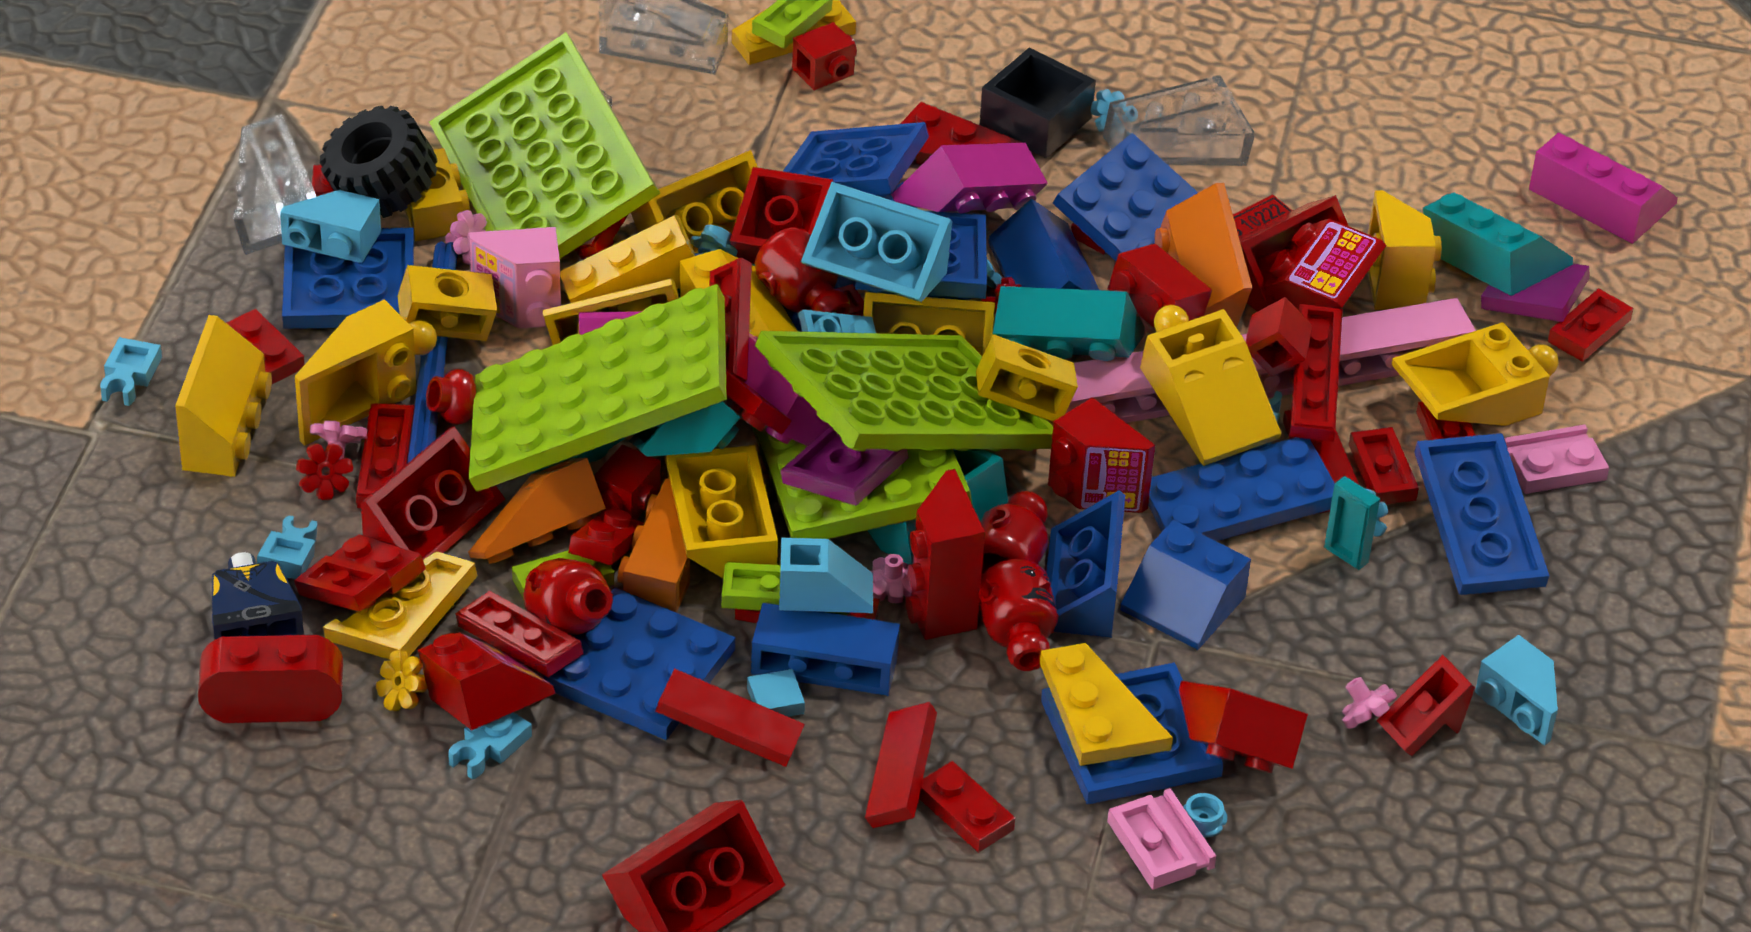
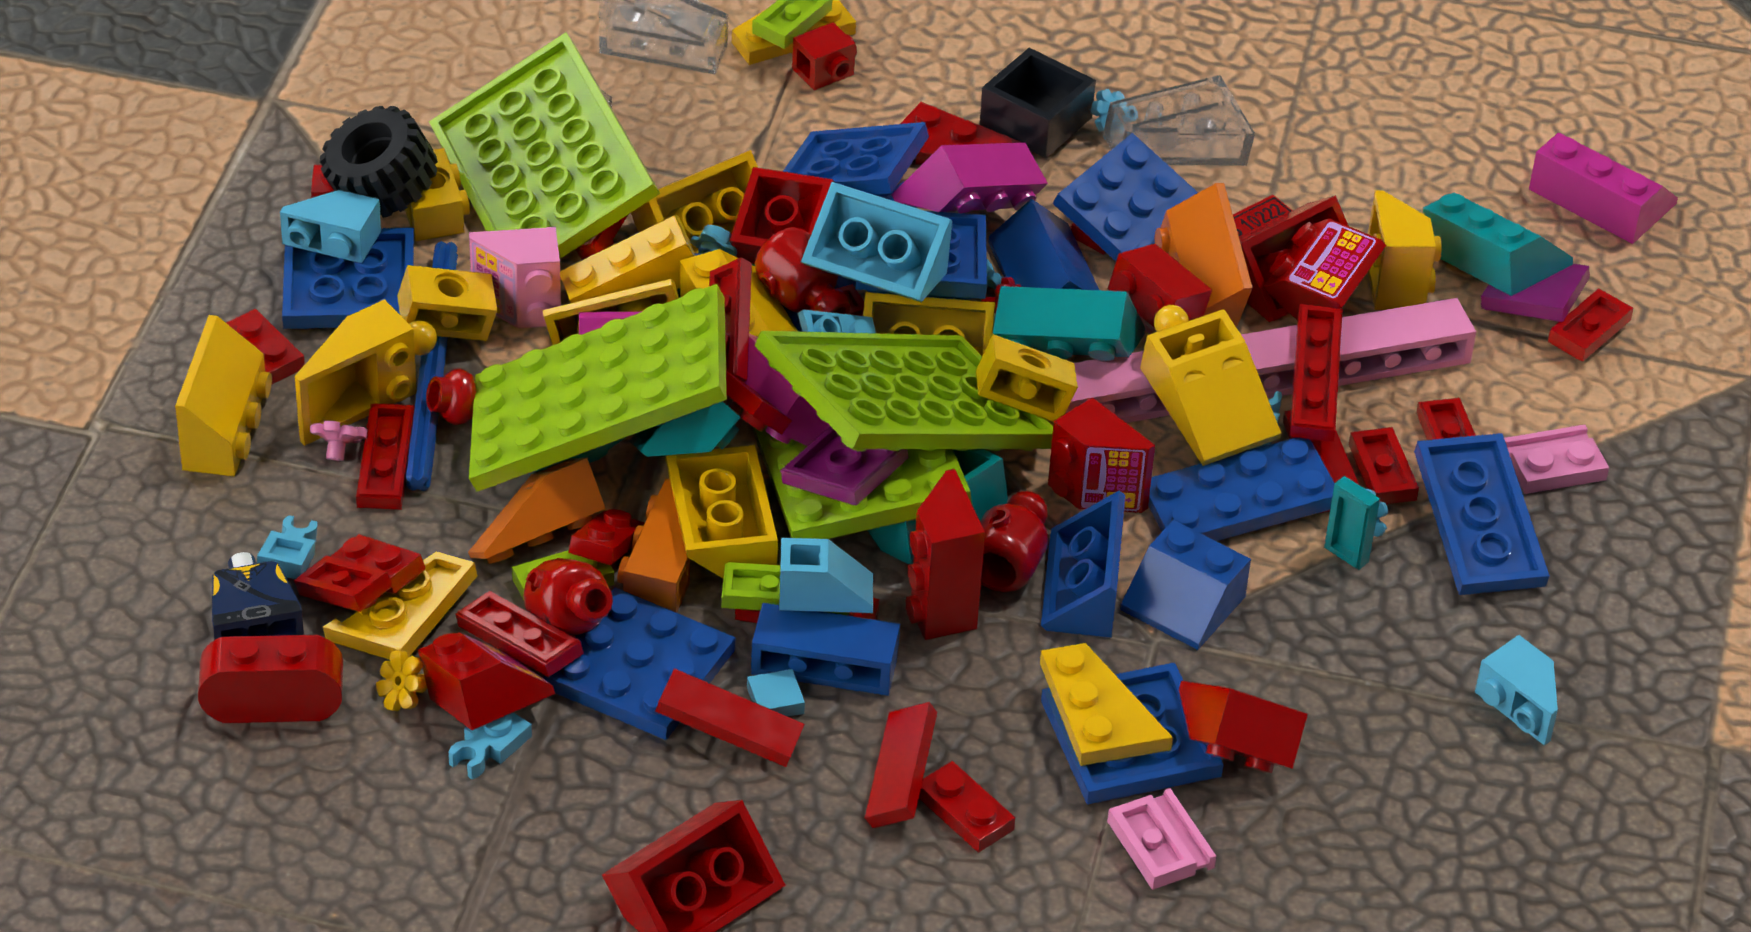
(129, 365): medium azure plate -> none
(268, 181): clear wedge -> none
(324, 470): red plant -> none
(429, 500): red slope -> none
(460, 231): bright pink plant -> none
(628, 481): red brick -> none
(890, 578): bright pink plant -> none
(1018, 610): red piece -> none
(1206, 813): medium azure plate -> none
(1278, 337): red brick -> none
(1366, 702): bright pink plant -> none
(1430, 702): red slope -> none
(1480, 377): yellow slope -> none

